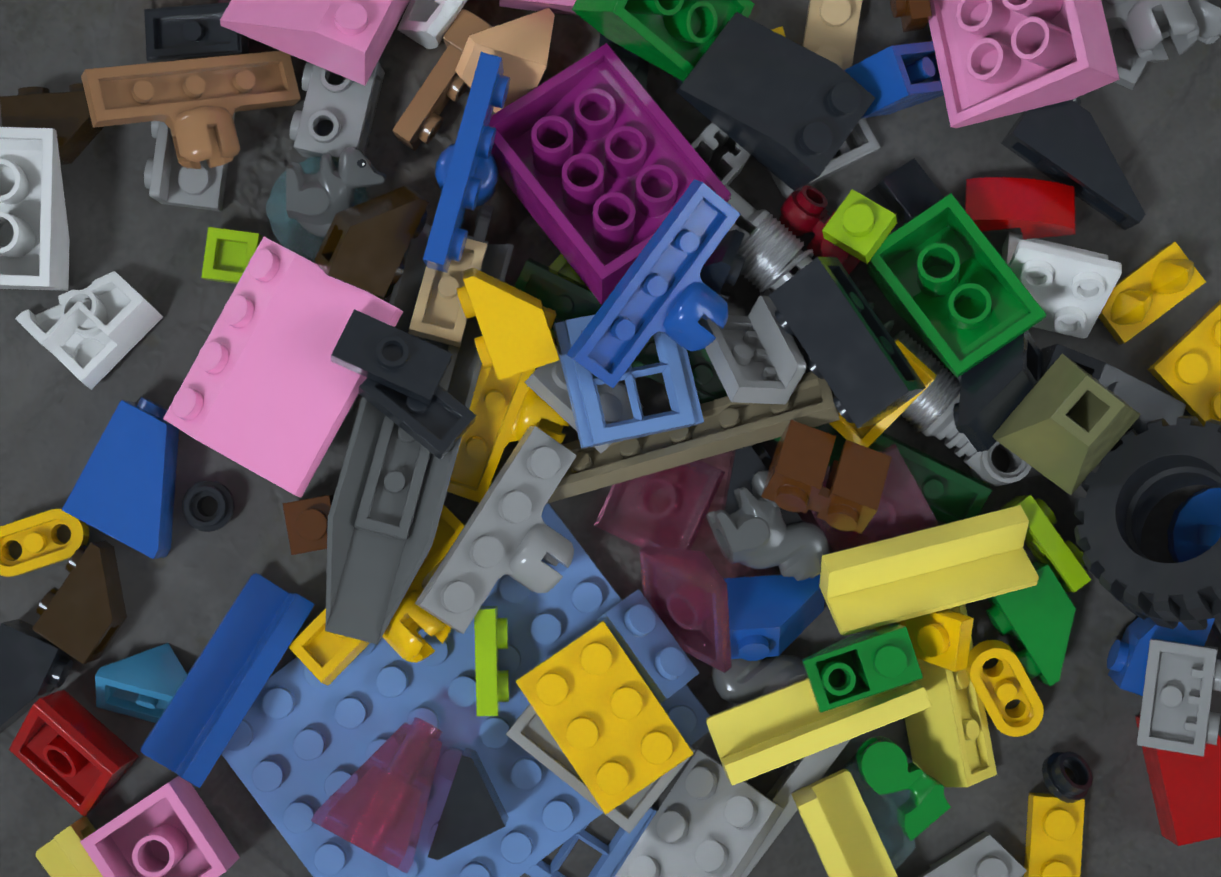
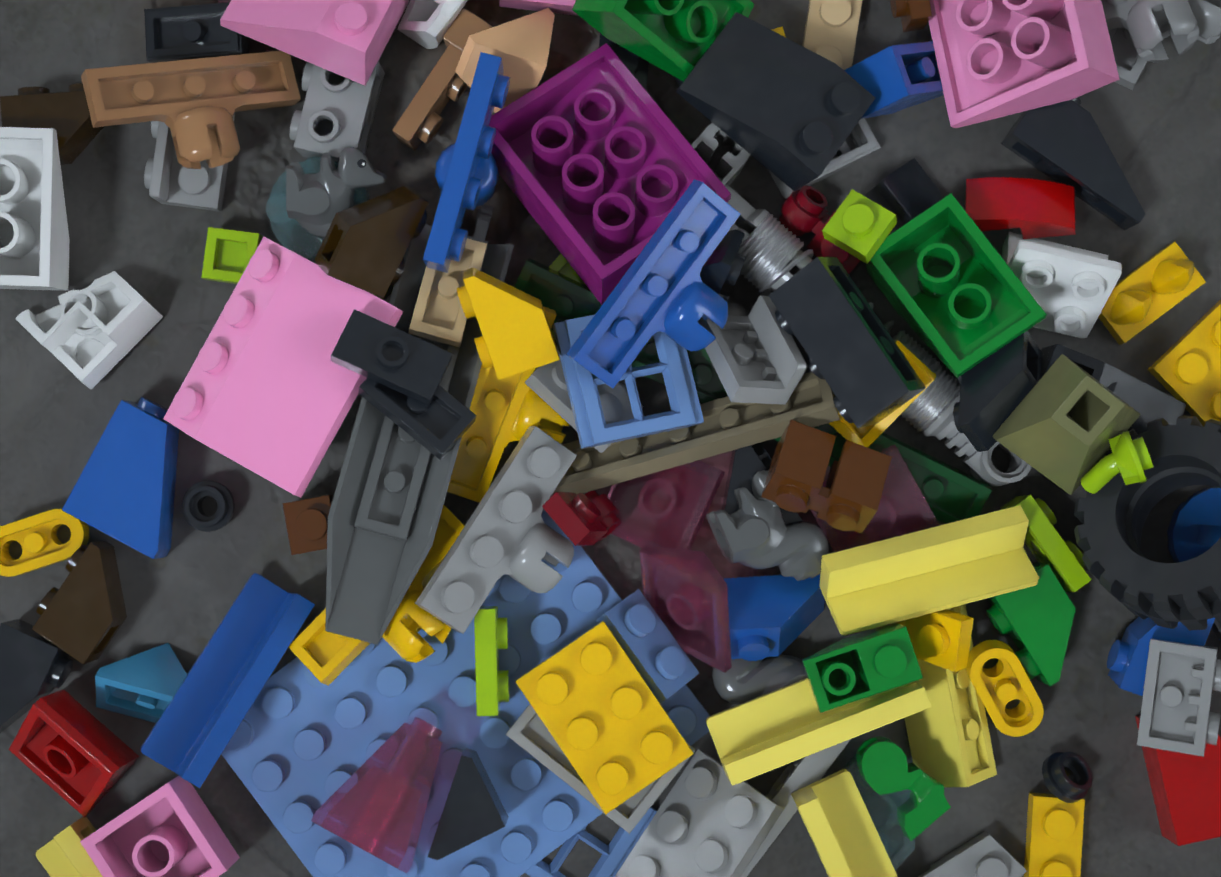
(582, 516): none -> dark red plate
(1127, 458): none -> lime plate

